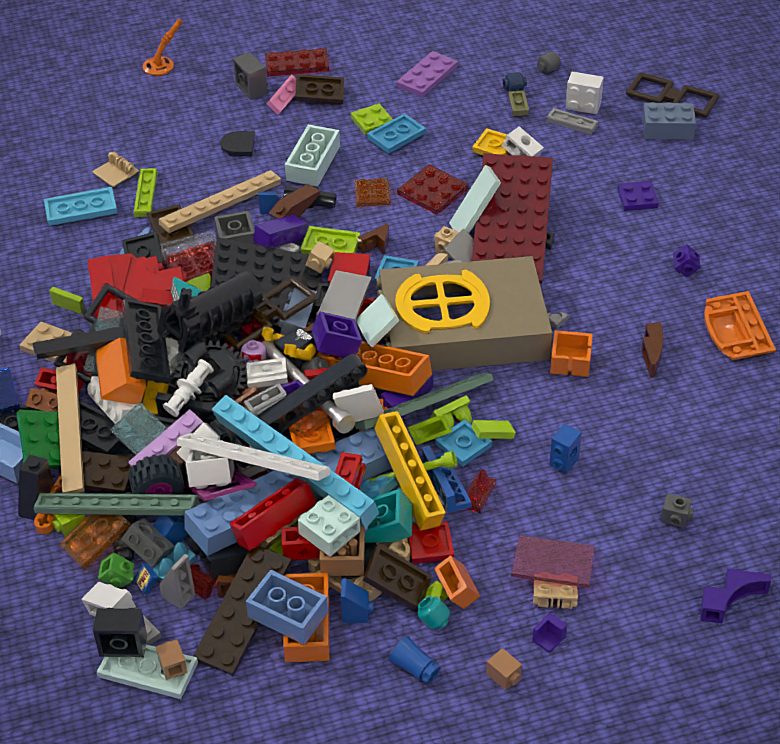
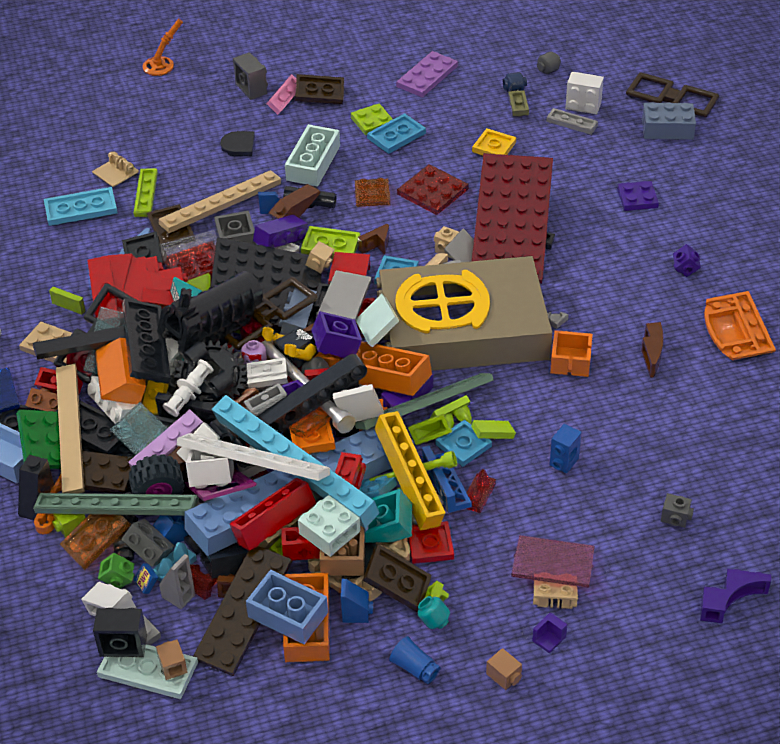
(297, 62): clear red plate -> none
(457, 582): orange piece -> none
(475, 200): light aqua tile -> none
(522, 144): white brick -> none

